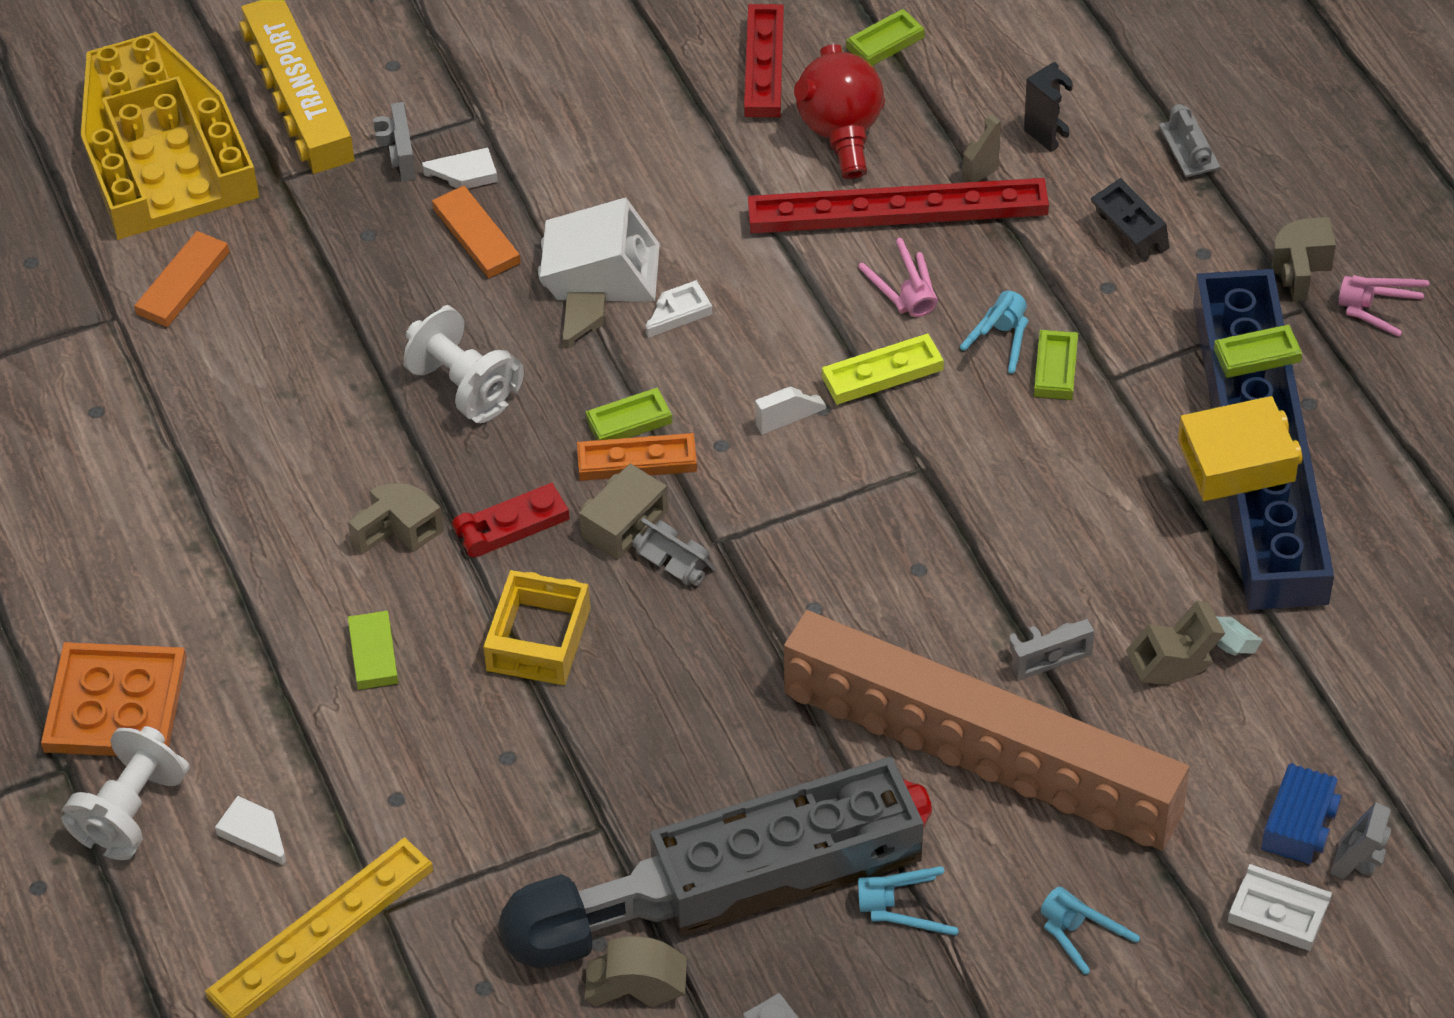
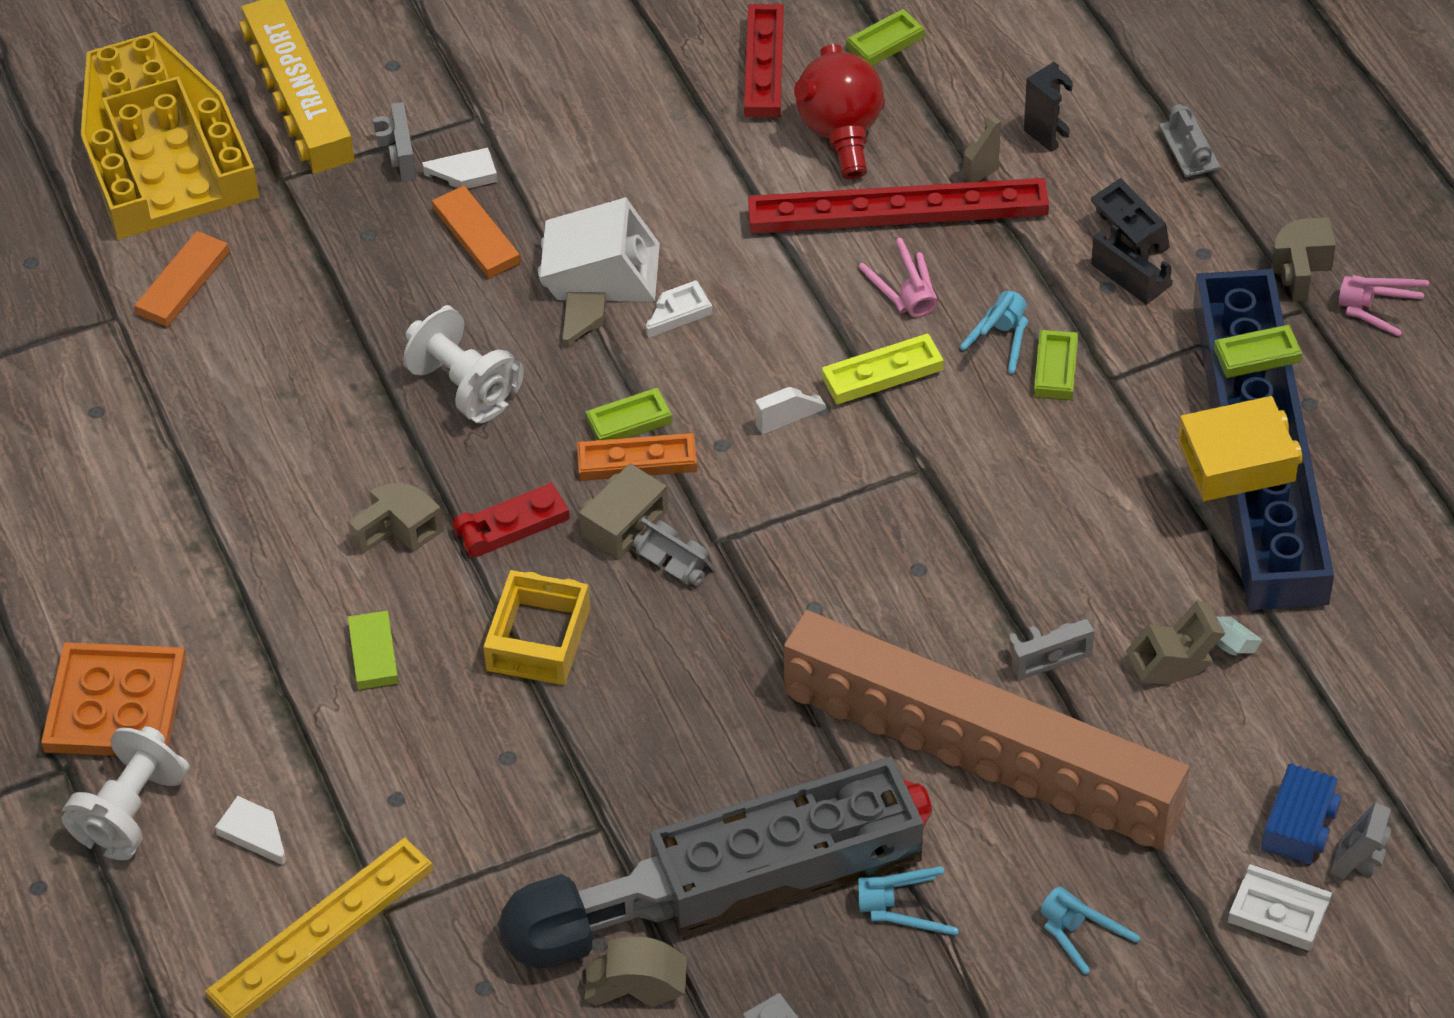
(1128, 267): none -> black hinge

